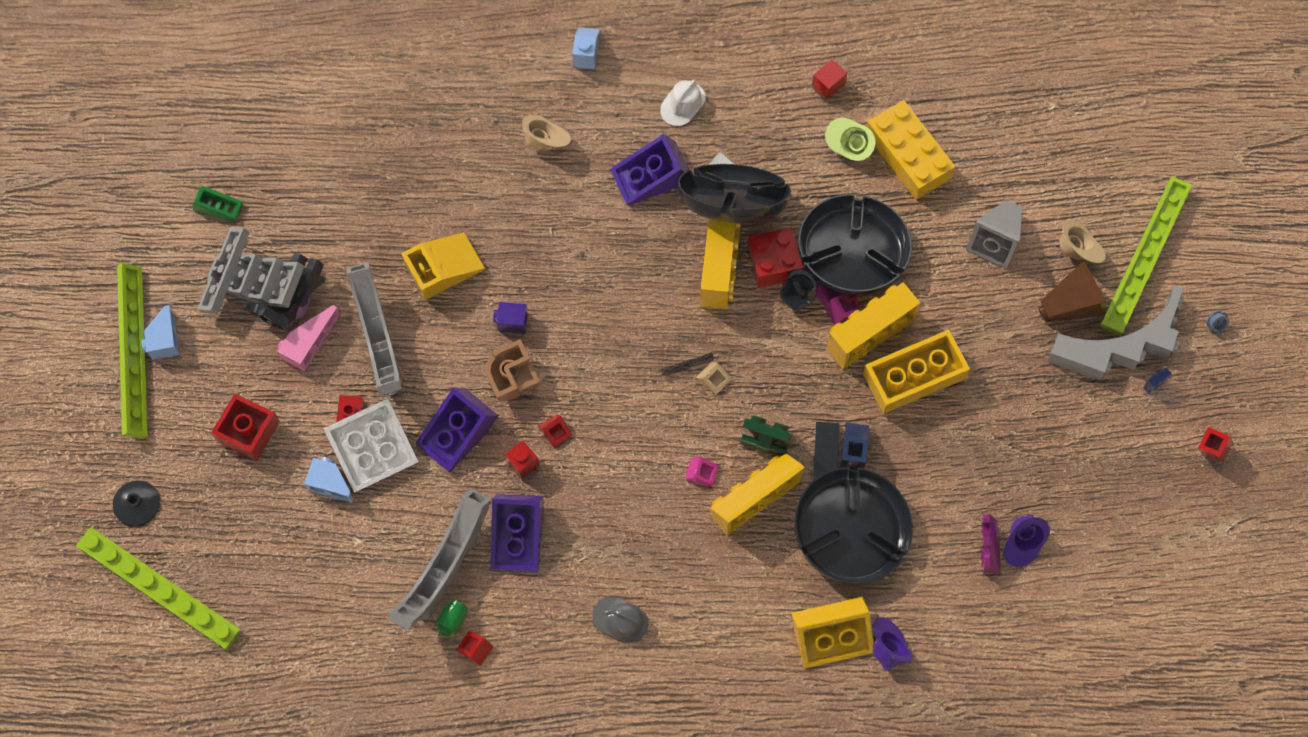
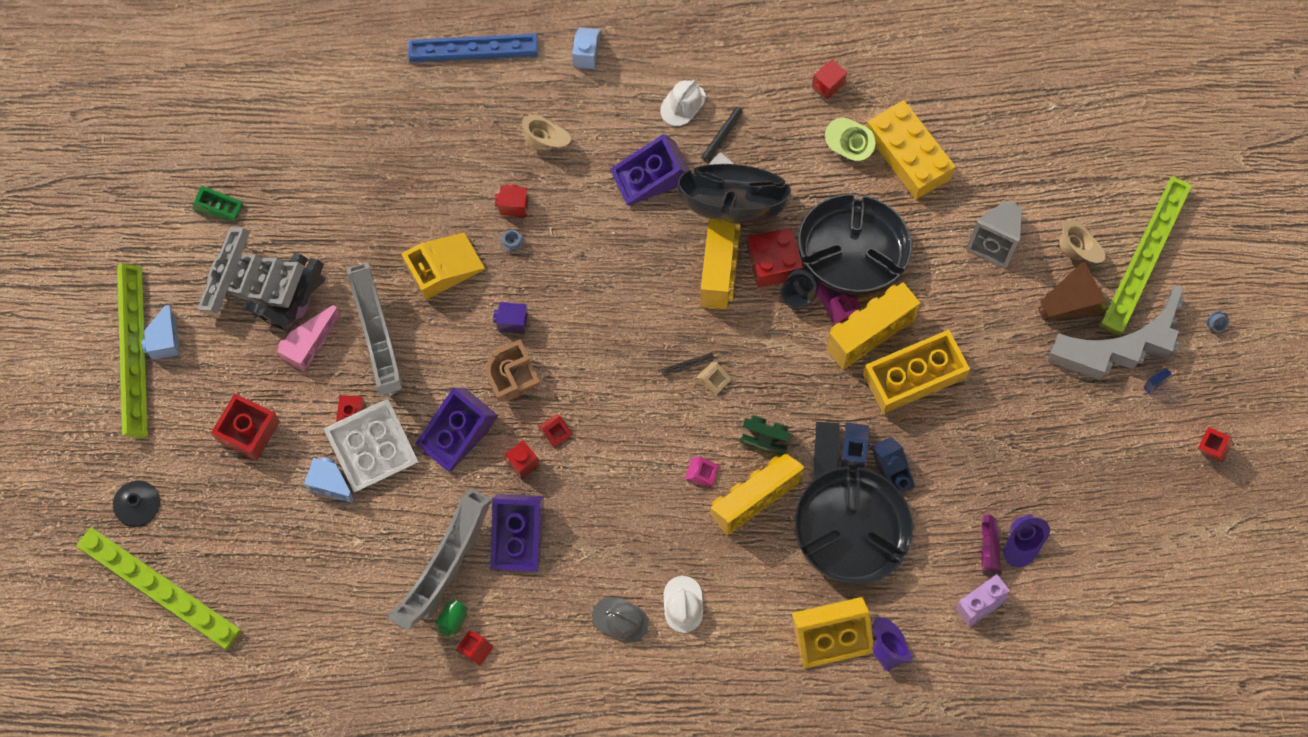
(472, 47): none -> blue tile
(512, 200): none -> red brick
(512, 235): none -> sand blue plate
(683, 604): none -> white piece
(722, 134): none -> black bar
(893, 463): none -> dark blue slope
(982, 600): none -> lavender window

